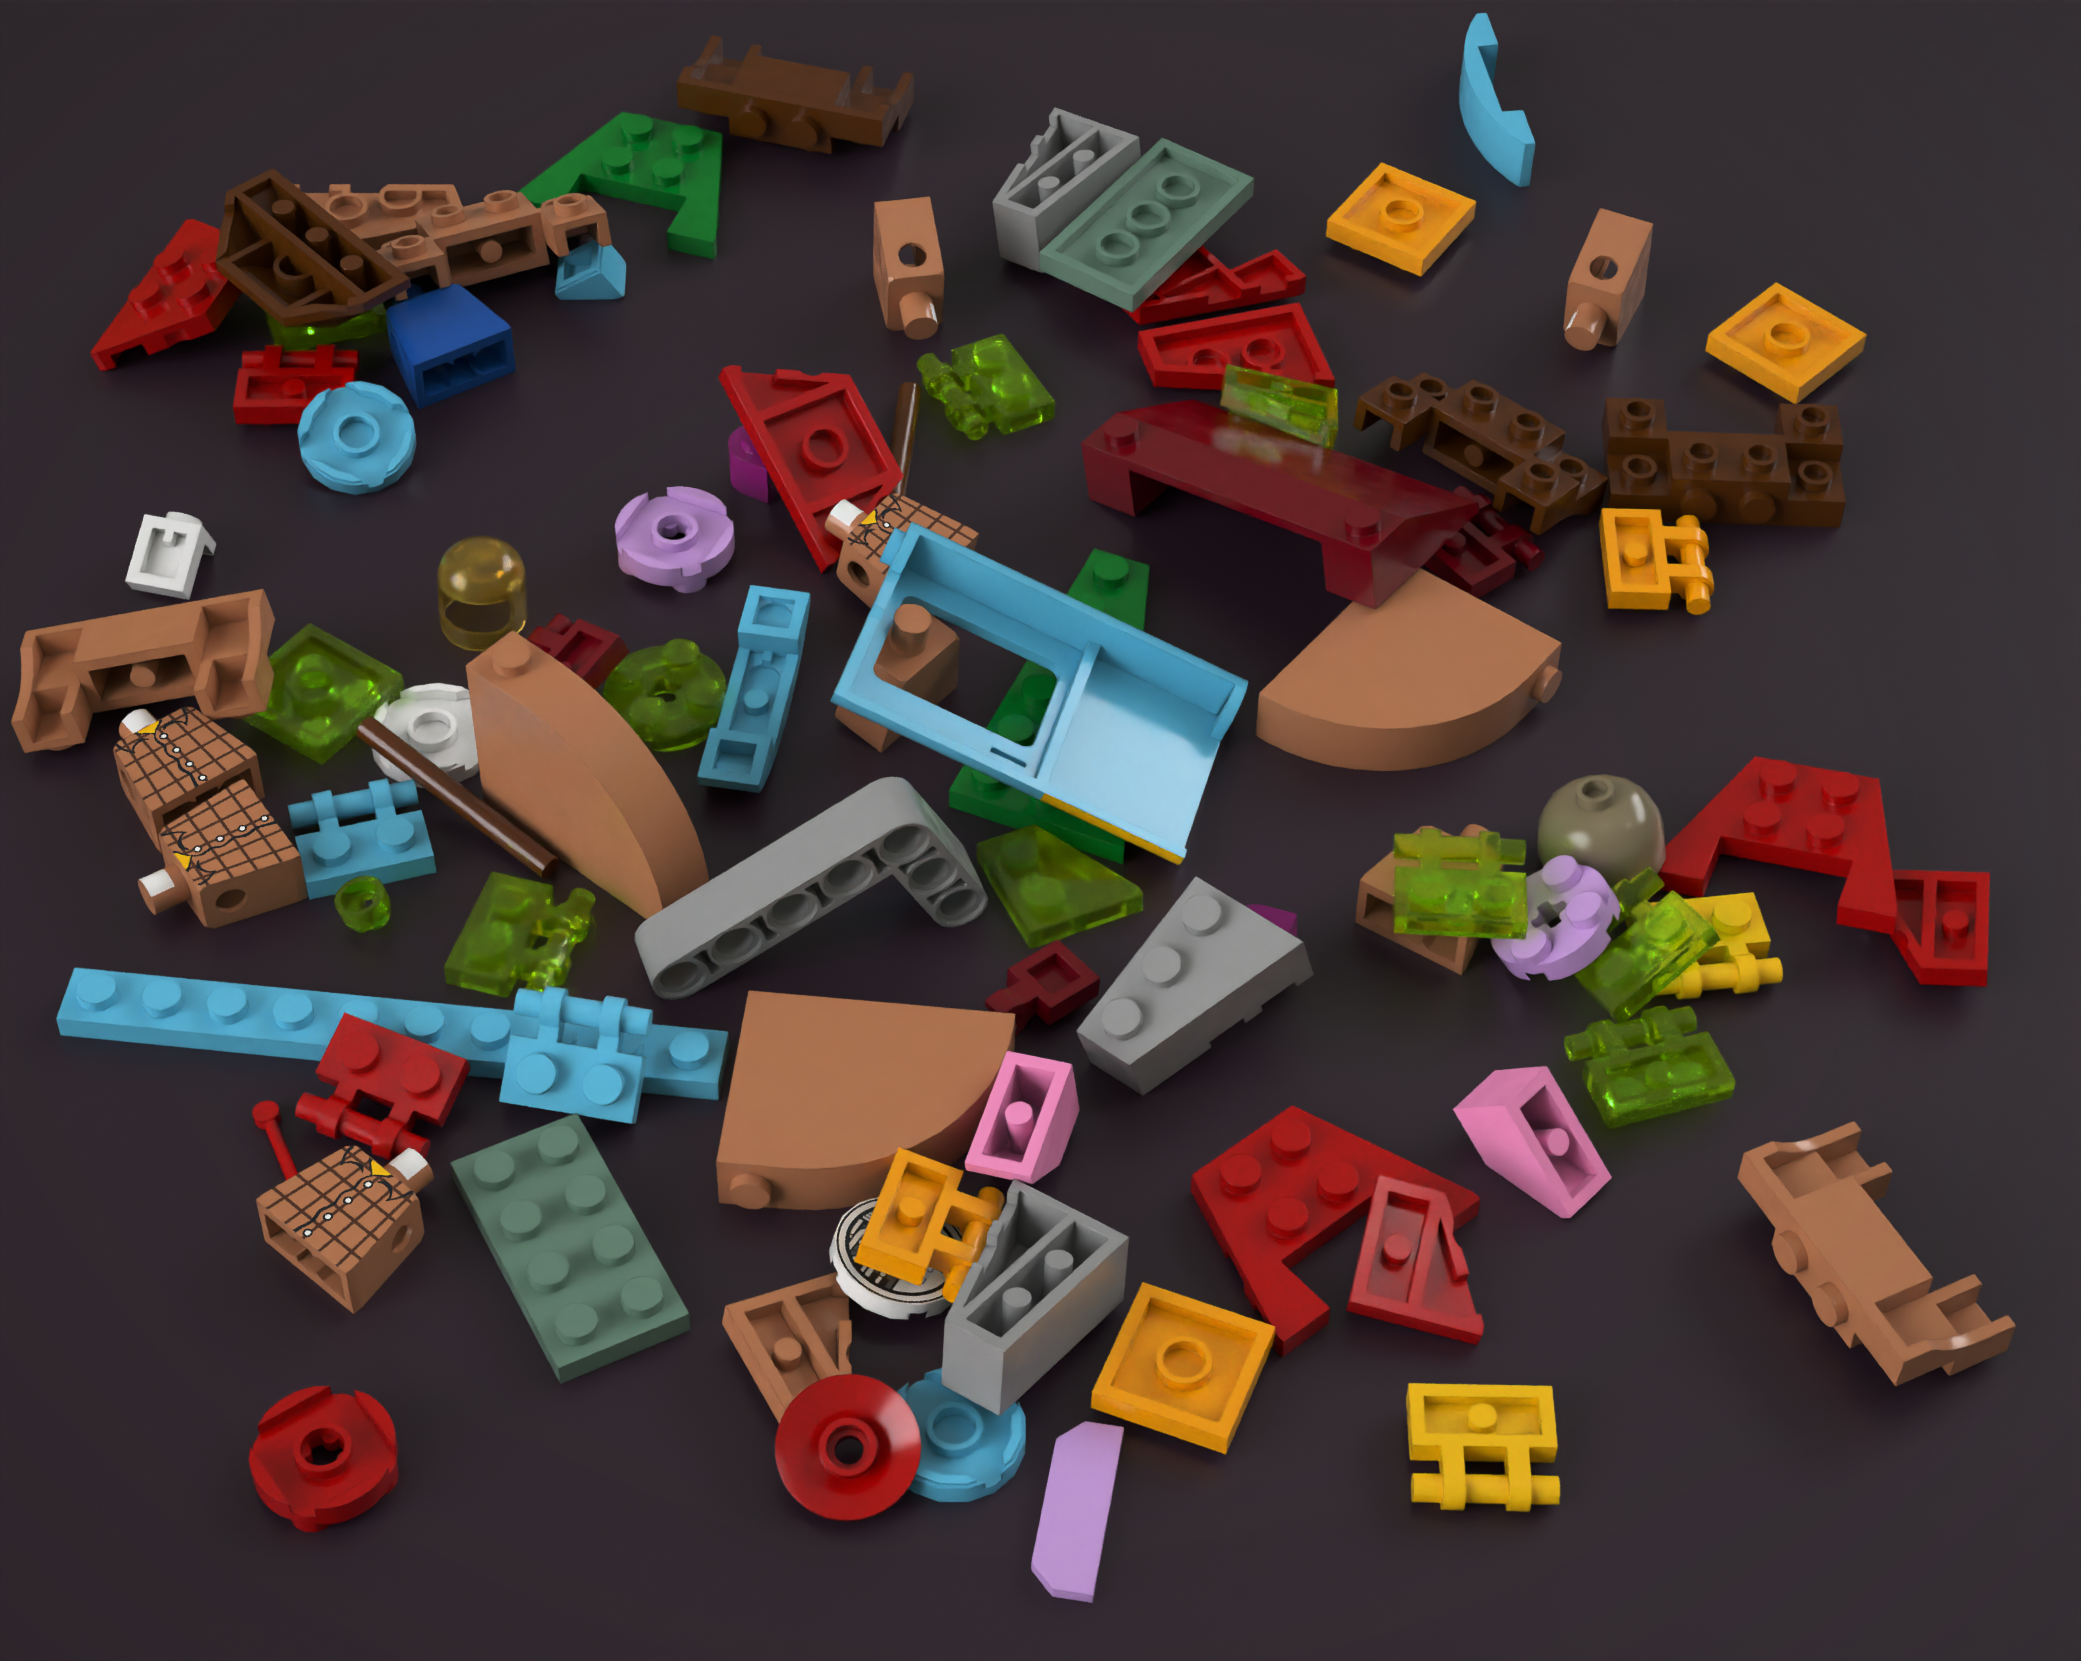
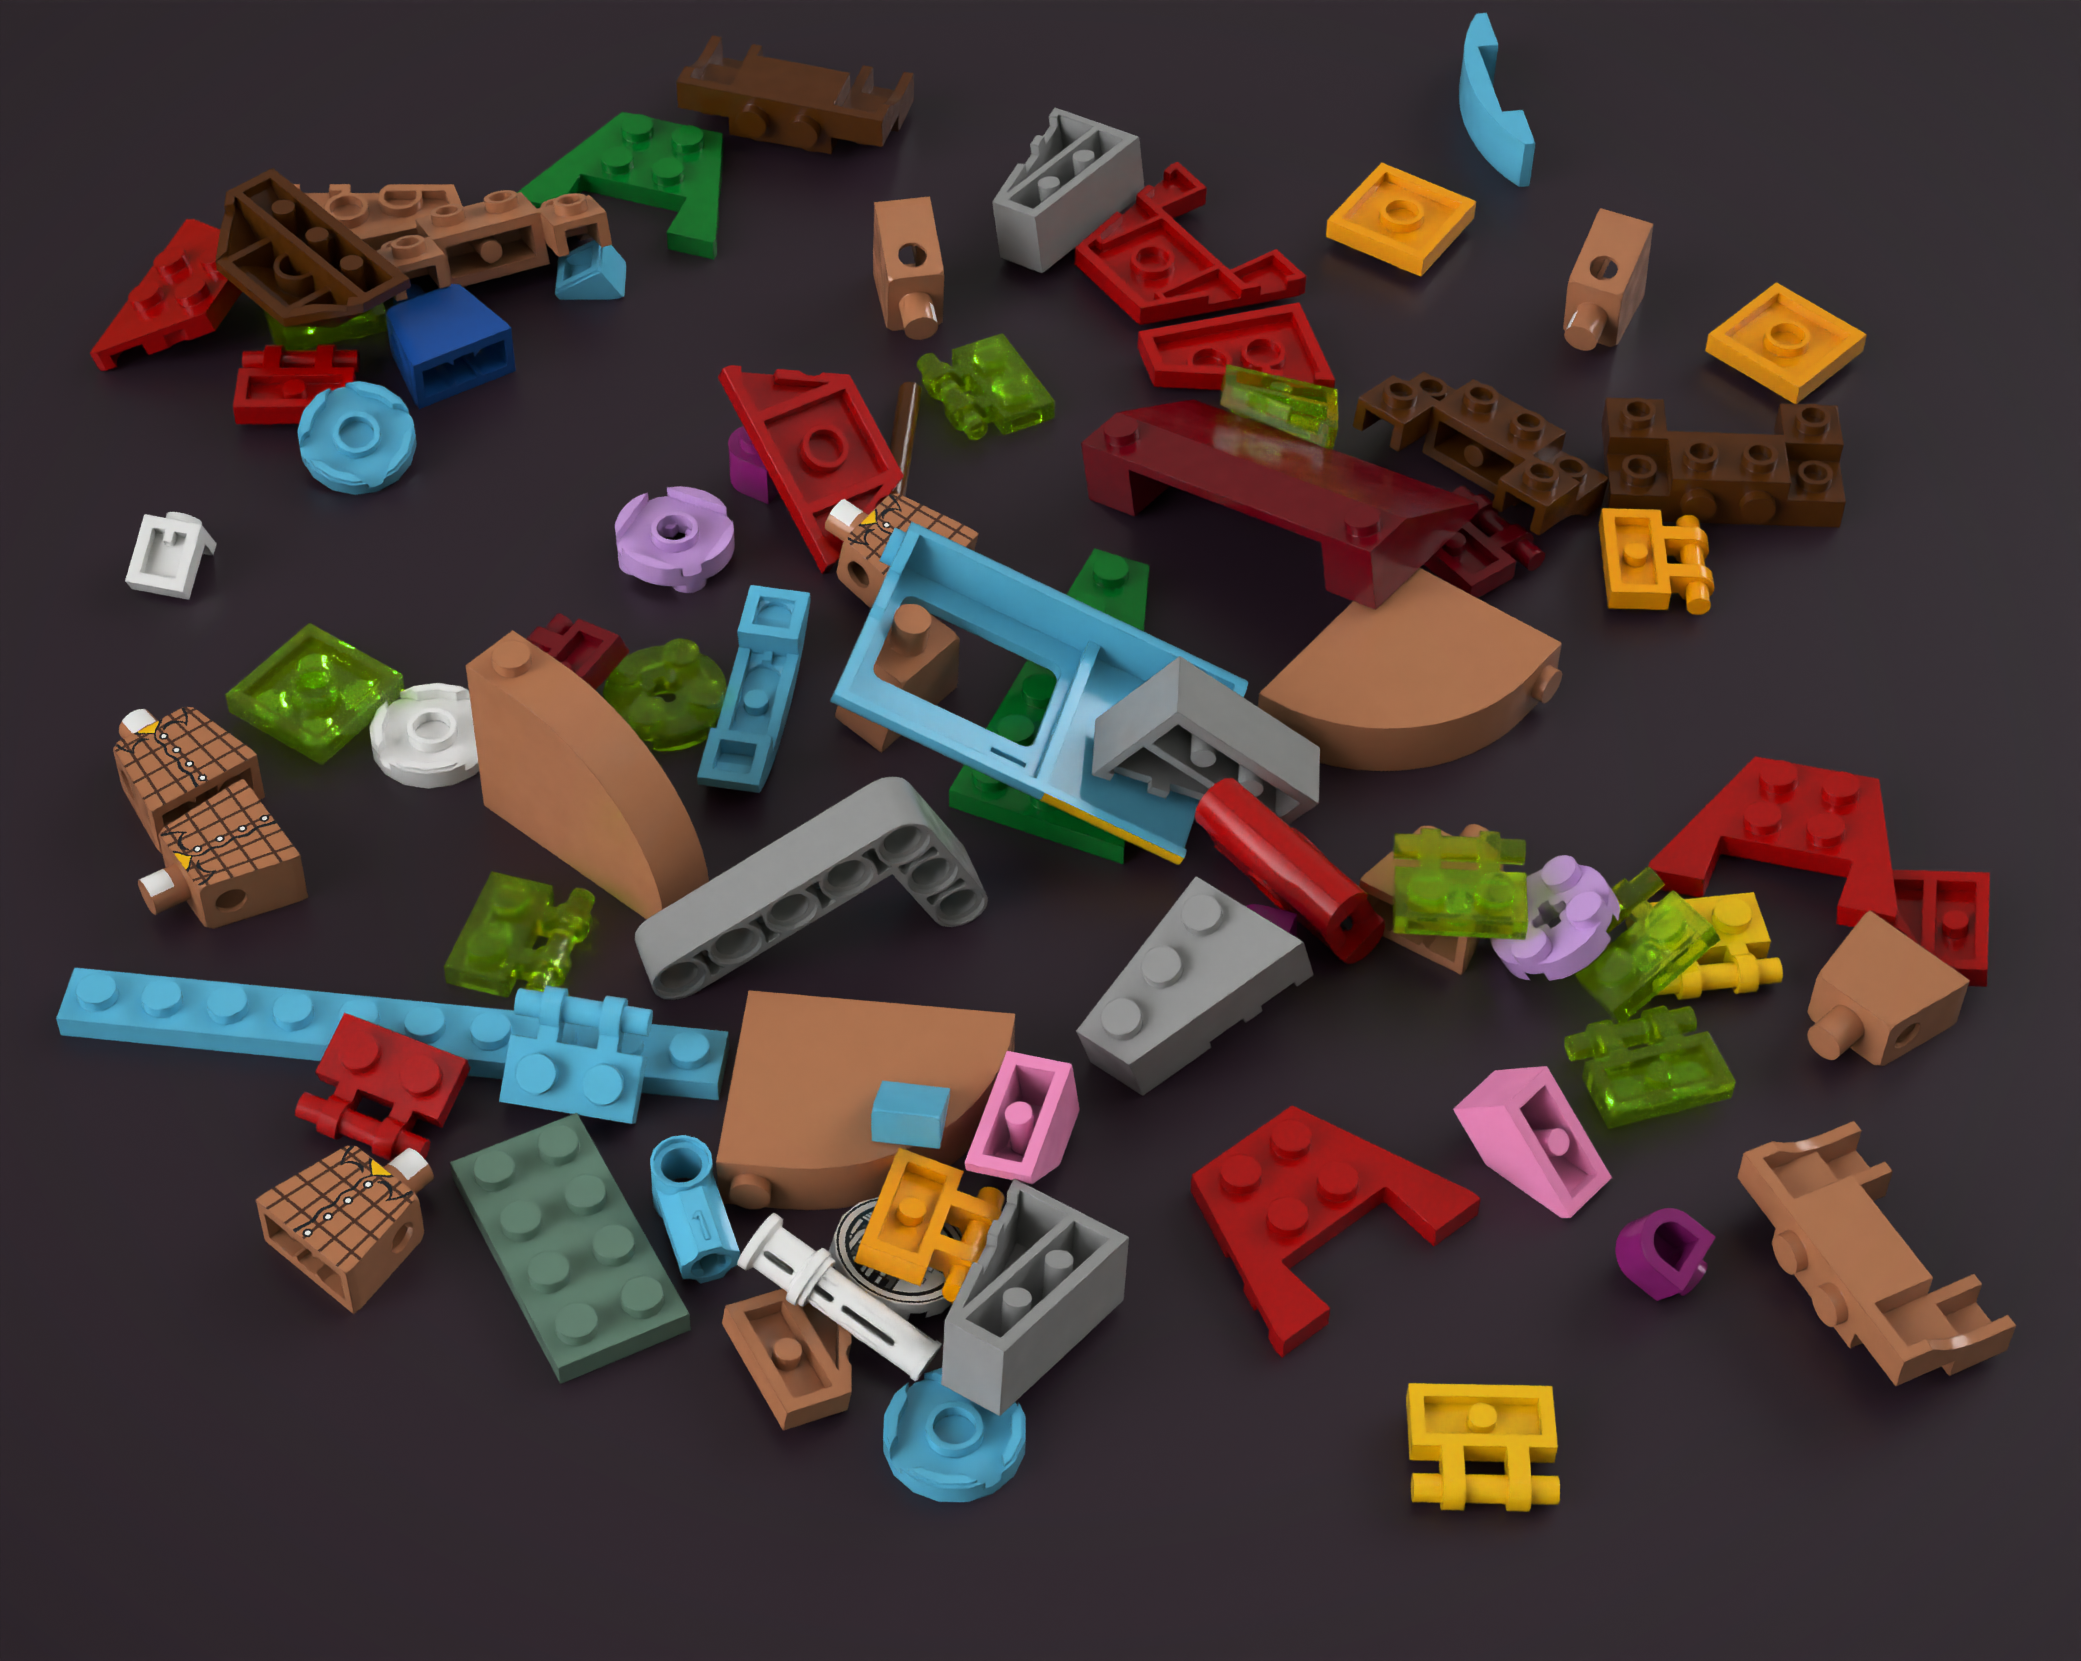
(141, 658): nougat bracket -> none
(267, 1117): red hinge -> none
(330, 1492): red plate -> none
(352, 907): clear neon green hinge -> none
(383, 848): medium azure plate -> none
(457, 797): reddish brown bar -> none
(481, 573): clear yellow helmet -> none
(692, 1209): none -> medium azure piece
(812, 1279): none -> white pin
(838, 1411): red dish -> none
(909, 1114): none -> medium azure slope
(1045, 984): dark red plate -> none
(1053, 886): clear neon green wing -> none
(1077, 1510): lavender piece -> none
(1146, 224): sand green plate -> none
(1183, 1367): light orange plate -> none
(1192, 731): none -> light grey wedge
(1290, 870): none -> red piece
(1412, 1265): red wing -> none
(1603, 826): dark tan cylinder -> none
(1664, 1252): none -> magenta plate
(1882, 995): none -> nougat torso

